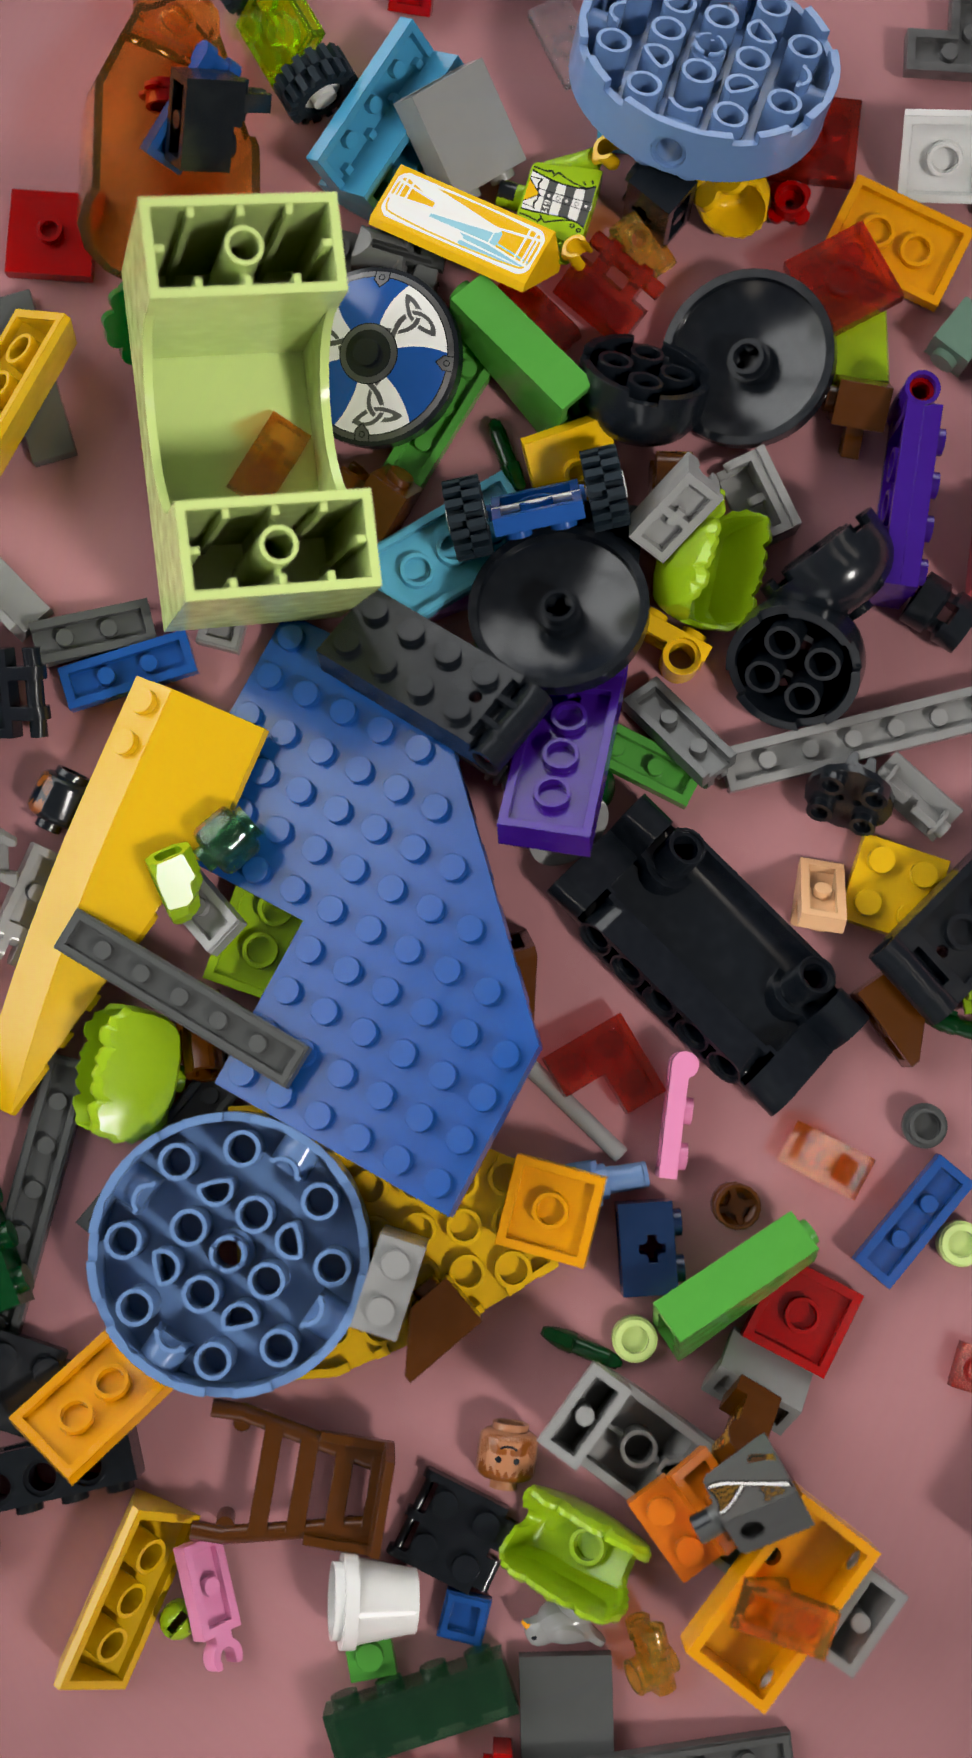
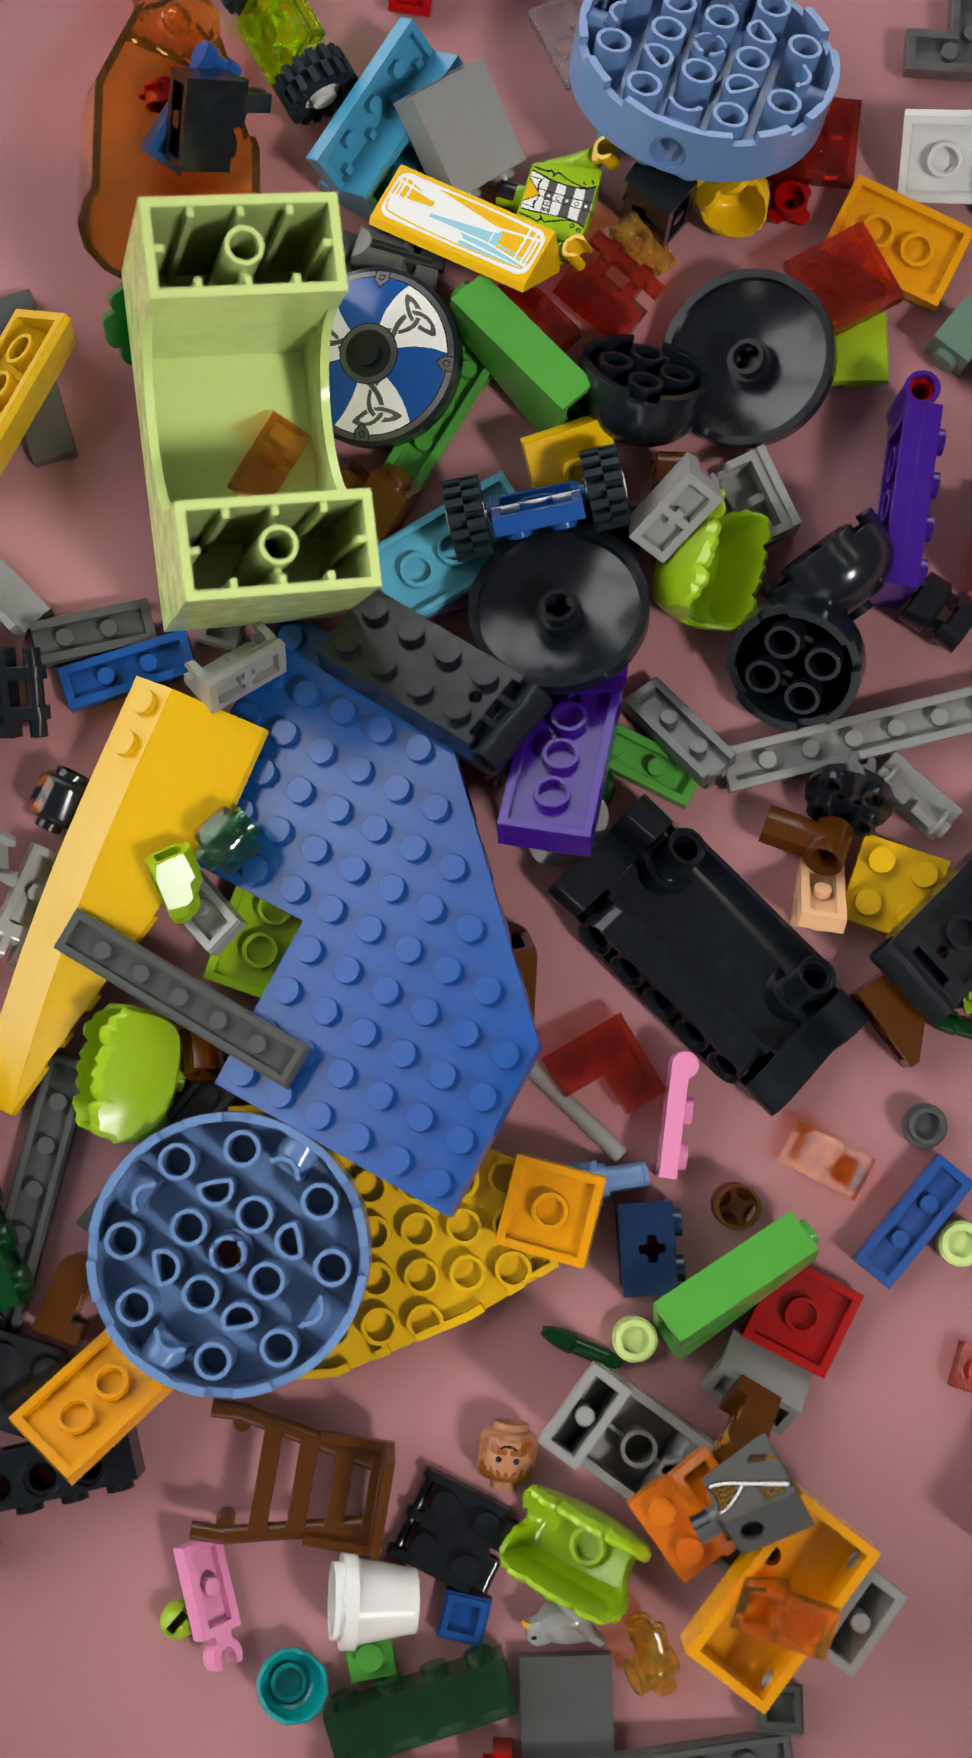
(46, 238): red plate -> none
(65, 1301): none -> reddish brown leg
(125, 1596): yellow slope -> none
(238, 671): none -> light grey hinge
(292, 1686): none -> teal hair
(389, 1282): light grey brick -> none
(437, 1323): reddish brown slope -> none
(506, 455): dark green piece -> none
(670, 639): yellow plate -> none
(784, 1715): none -> dark grey tile
(820, 842): none -> reddish brown piece
(858, 407): reddish brown brick -> none

